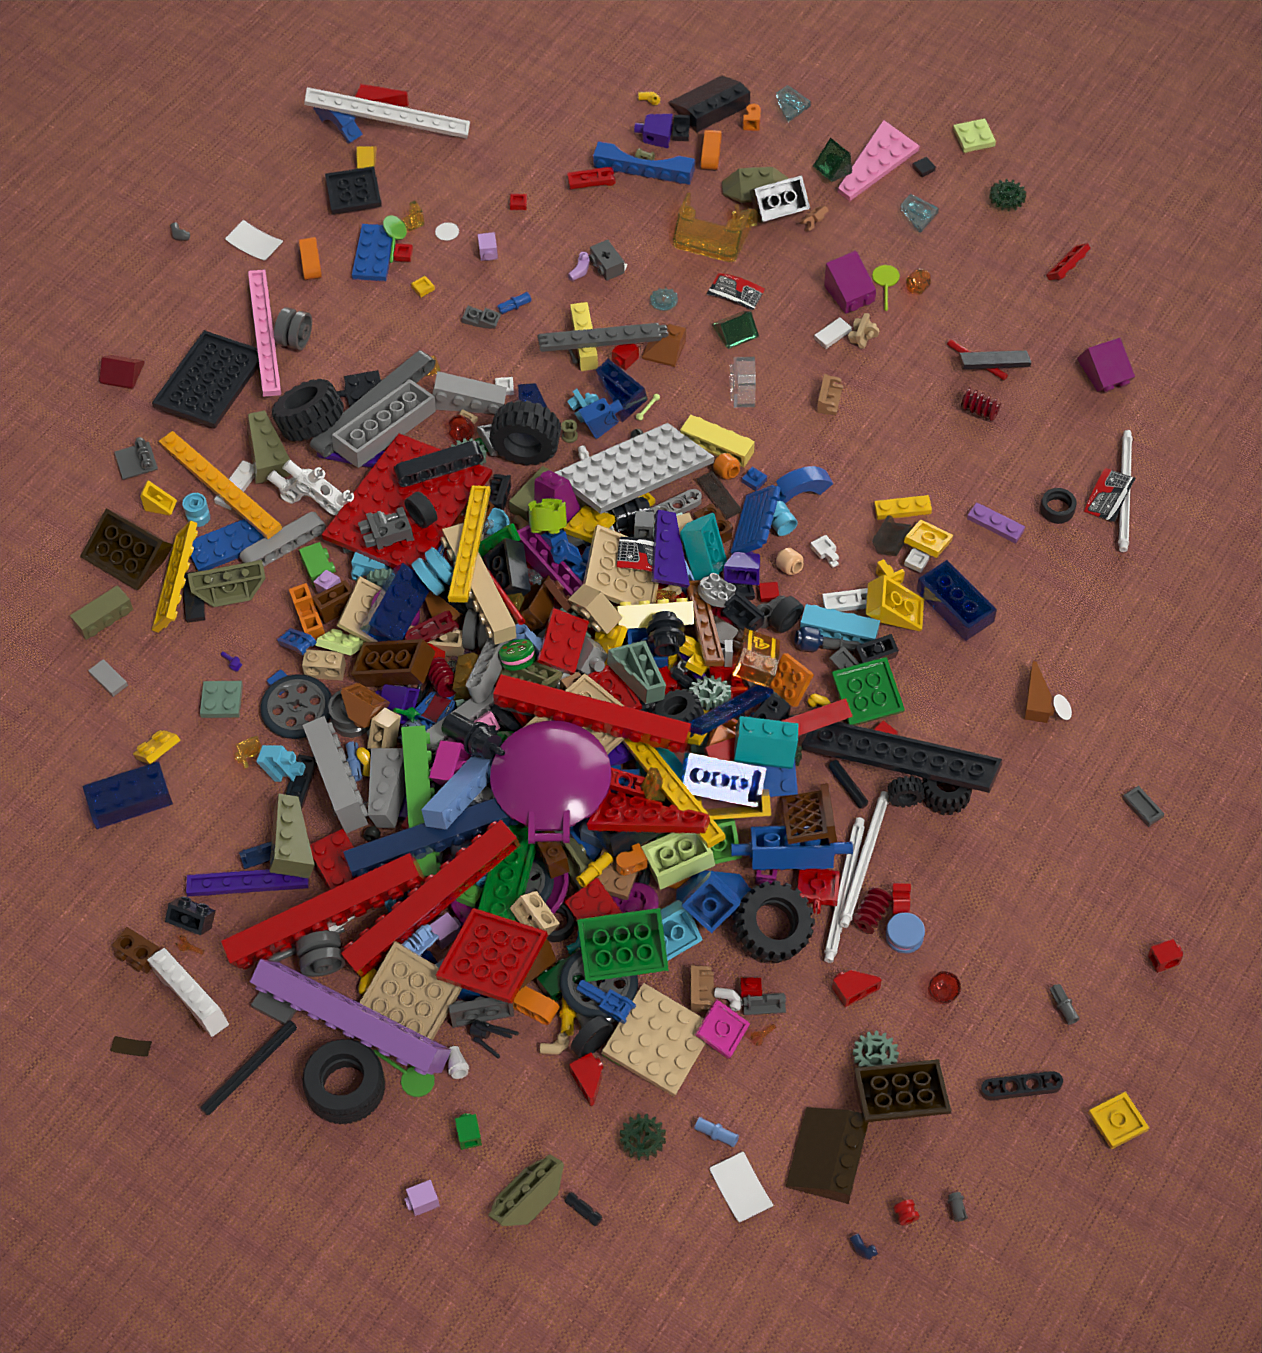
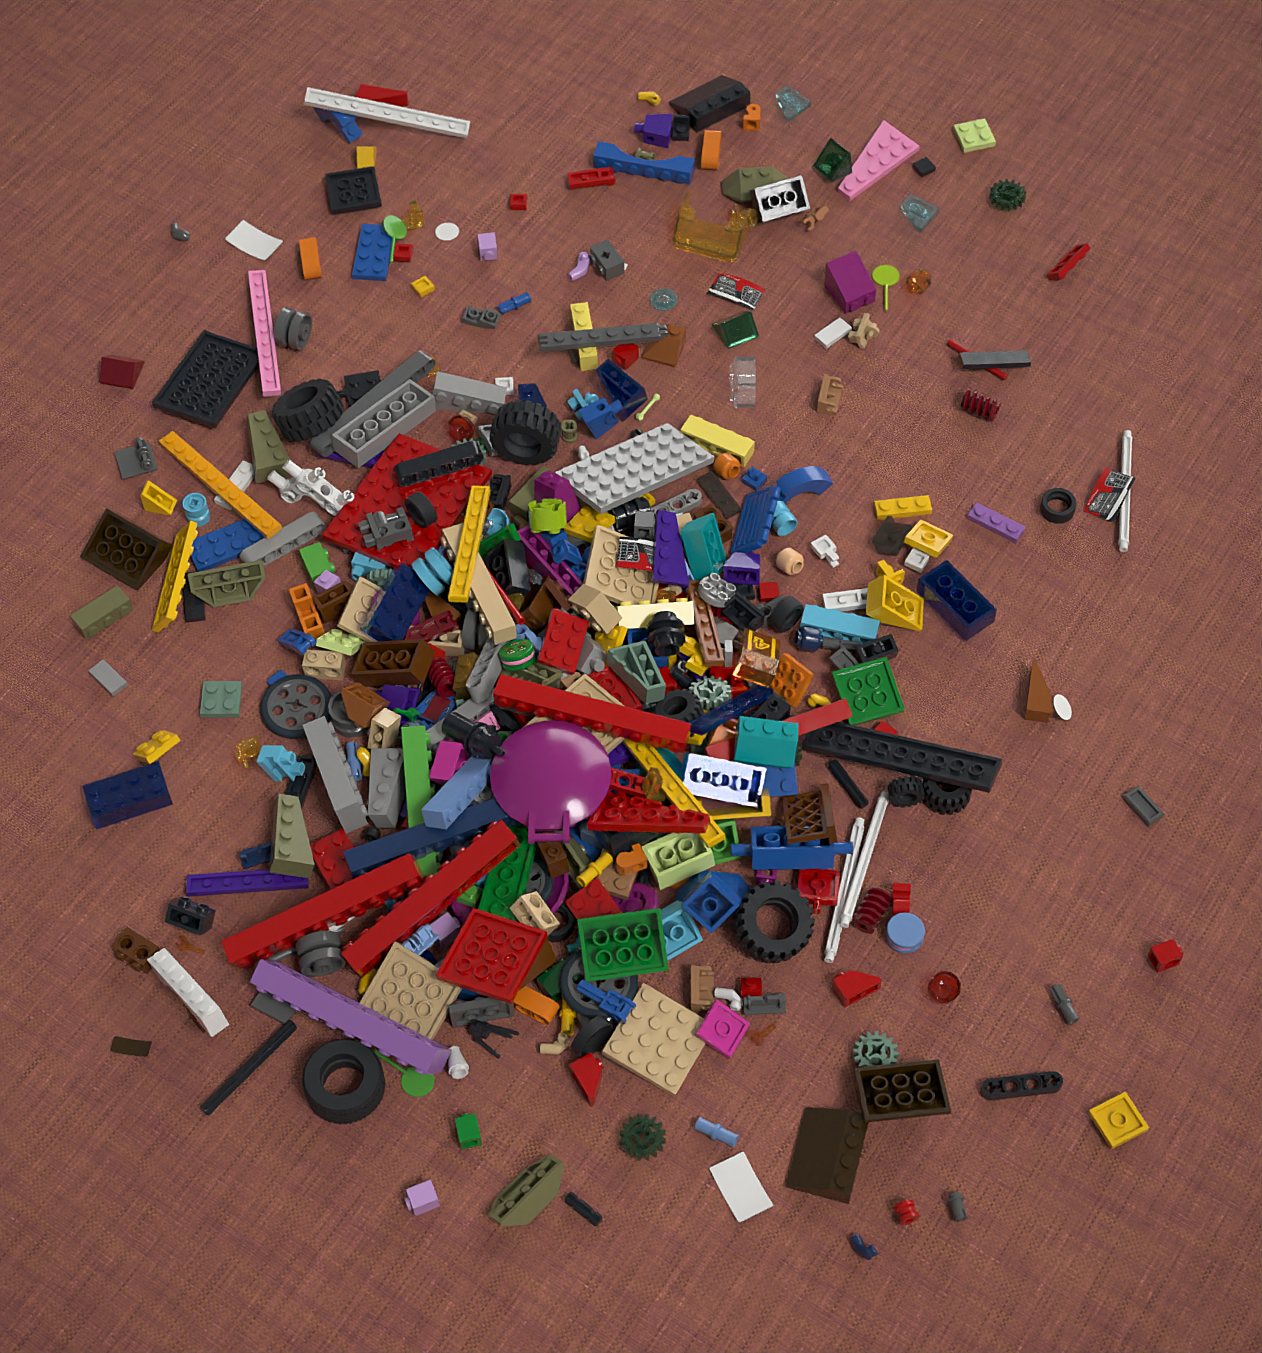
(234, 664): dark purple hand -> none
(1107, 365): magenta slope -> none

